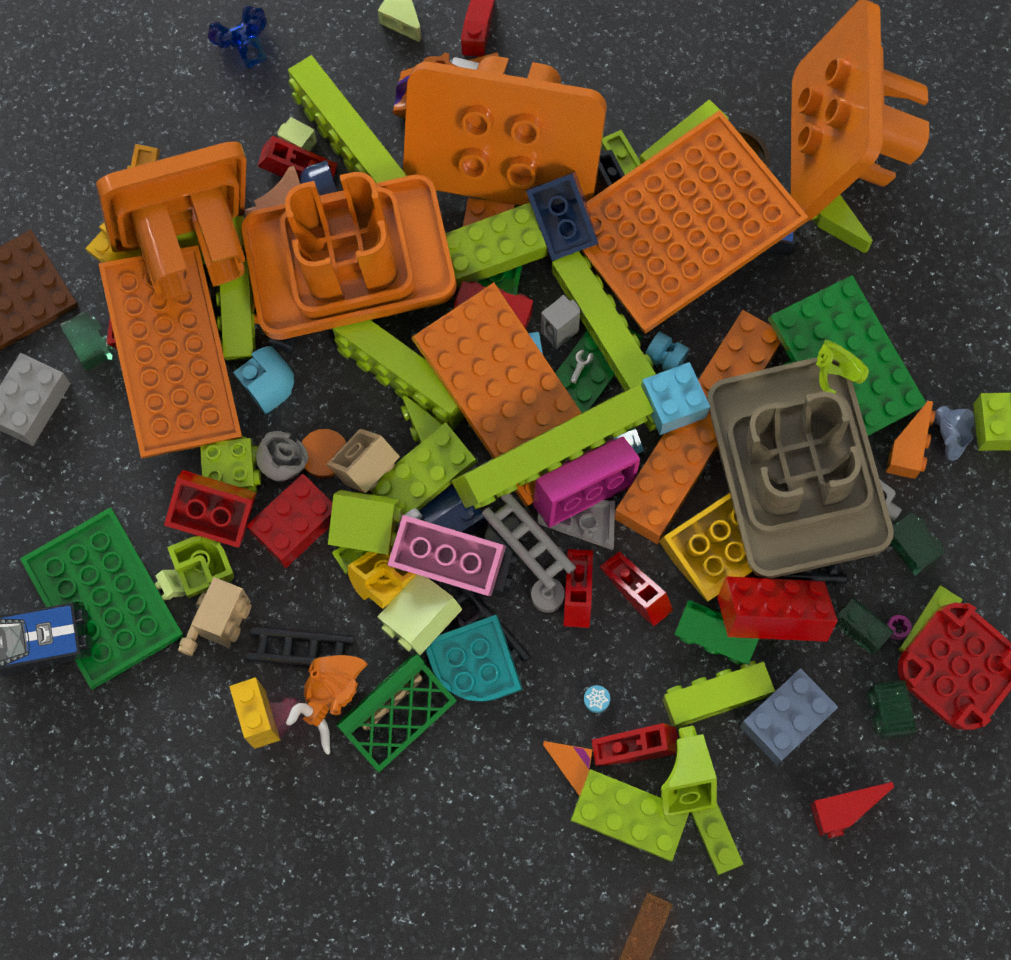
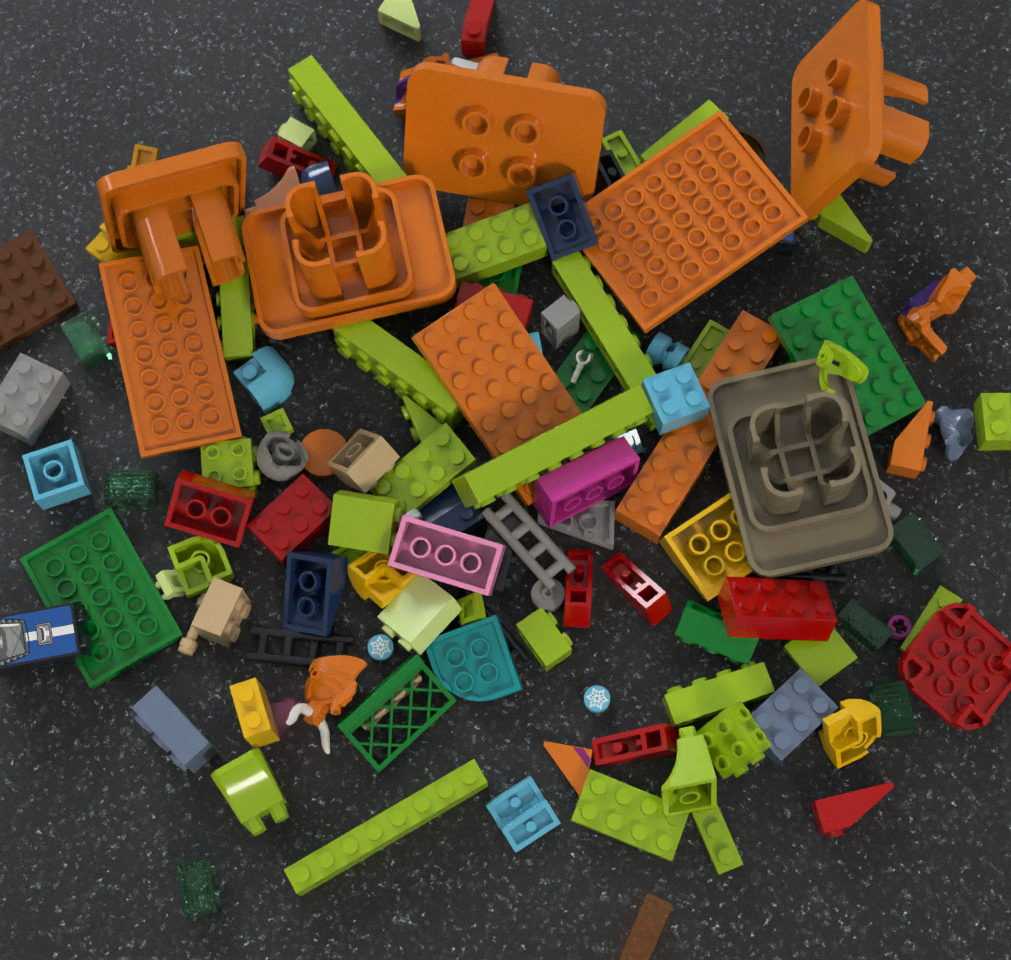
(56, 474): none -> medium azure brick
(131, 488): none -> clear green brick
(173, 731): none -> sand blue brick
(199, 888): none -> clear green brick
(242, 35): clear blue piece -> none
(251, 790): none -> lime hips
(277, 422): none -> lime plate
(313, 590): none -> dark blue slope
(380, 648): none -> medium azure tile
(386, 828): none -> lime brick
(472, 608): none -> lime plate
(522, 814): none -> medium azure slope
(544, 638): none -> lime brick
(705, 347): none -> lime plate
(734, 740): none -> lime brick
(820, 658): none -> lime tile
(850, 731): none -> yellow brick
(933, 301): none -> orange hips

